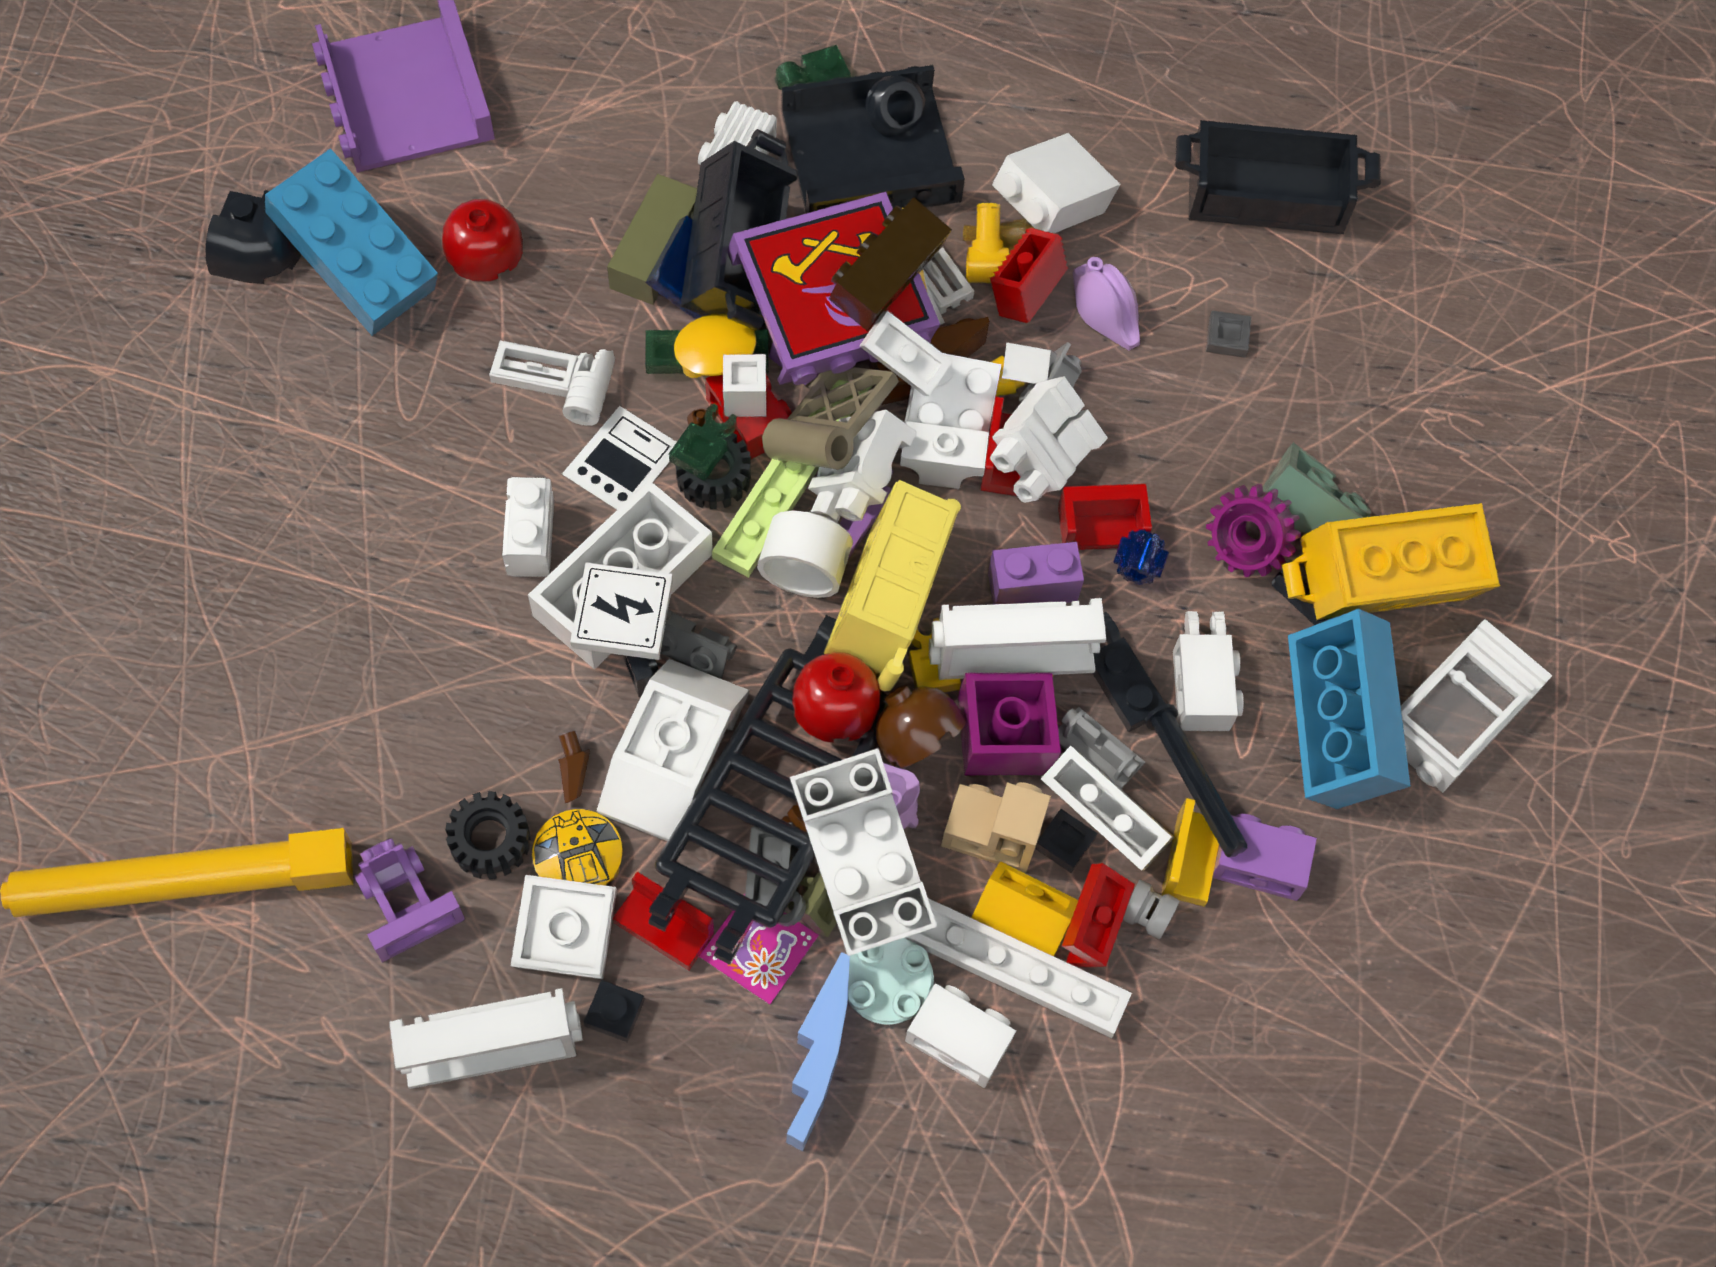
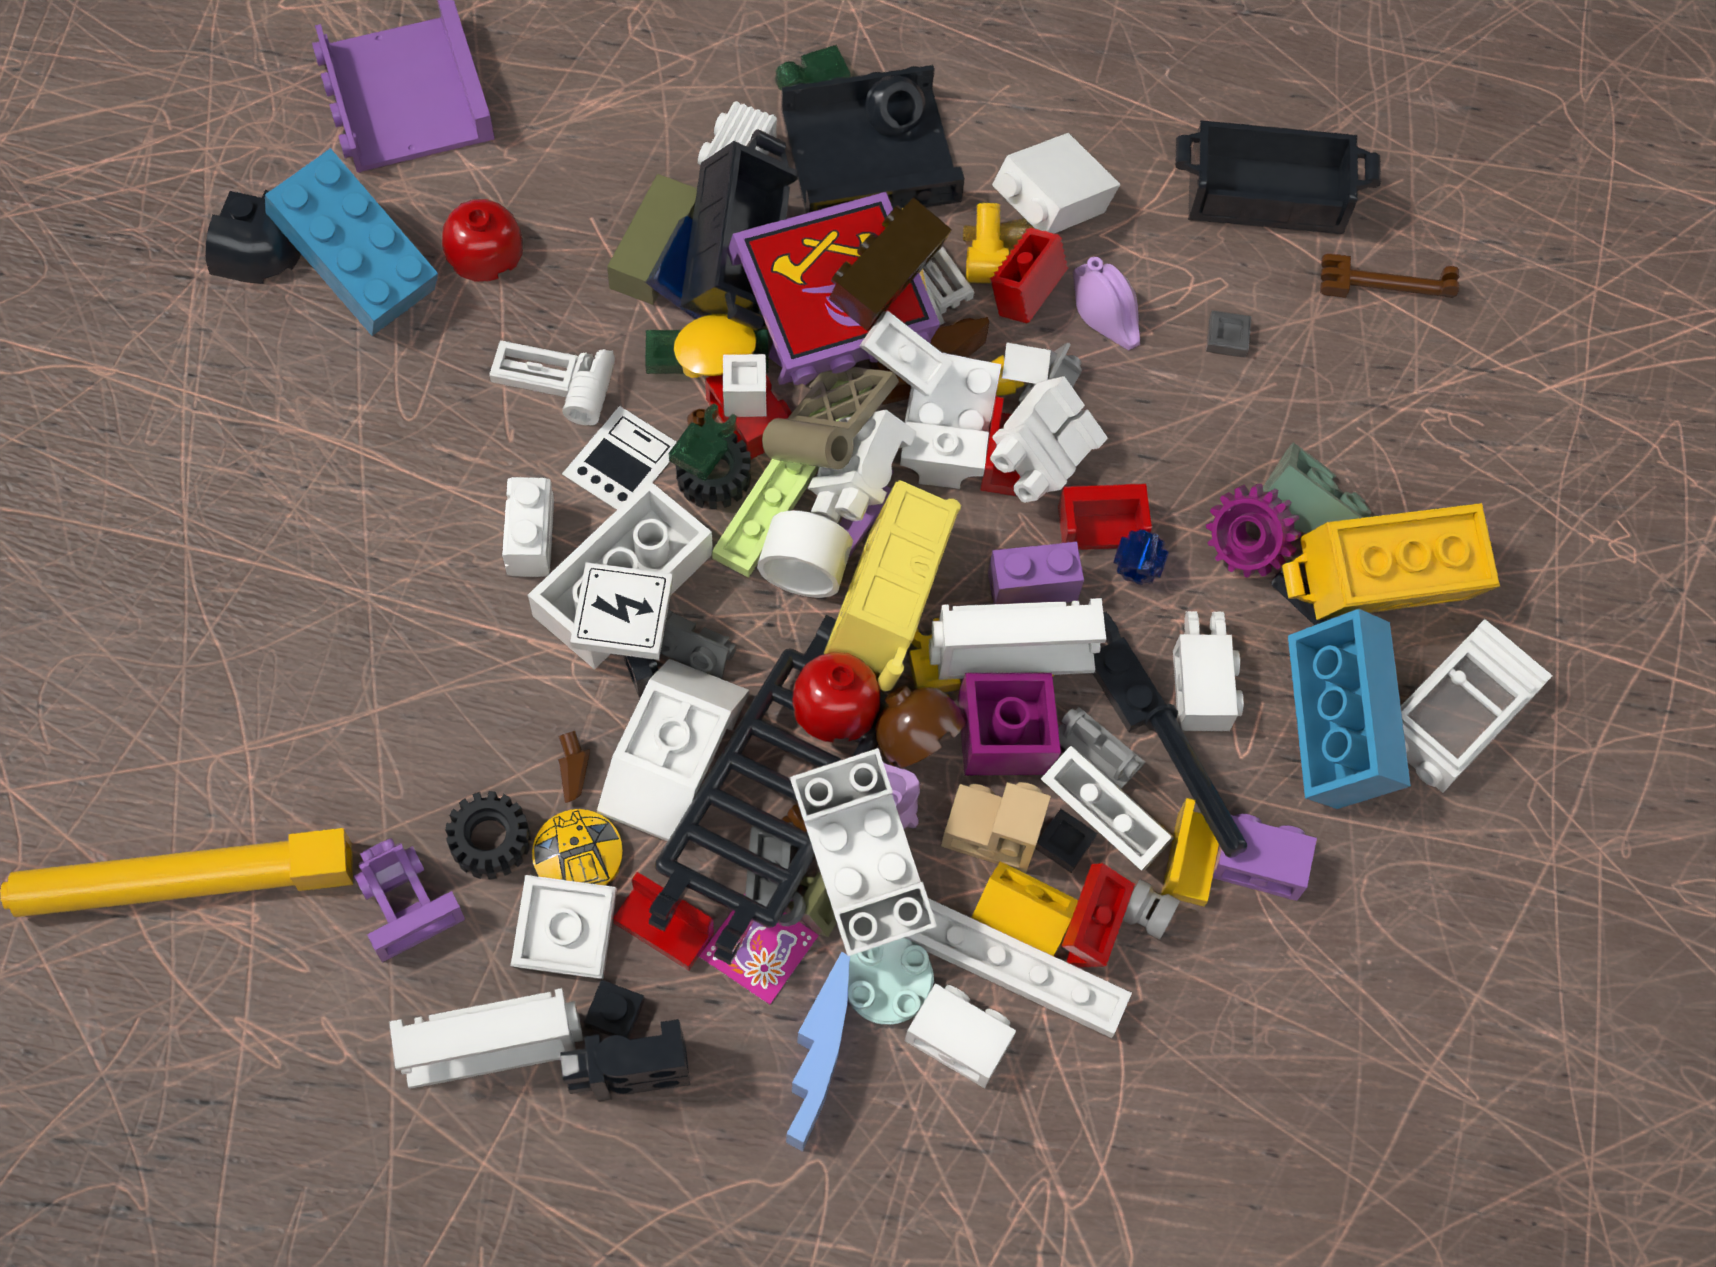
(628, 1064): none -> black hips
(1338, 277): none -> reddish brown hinge

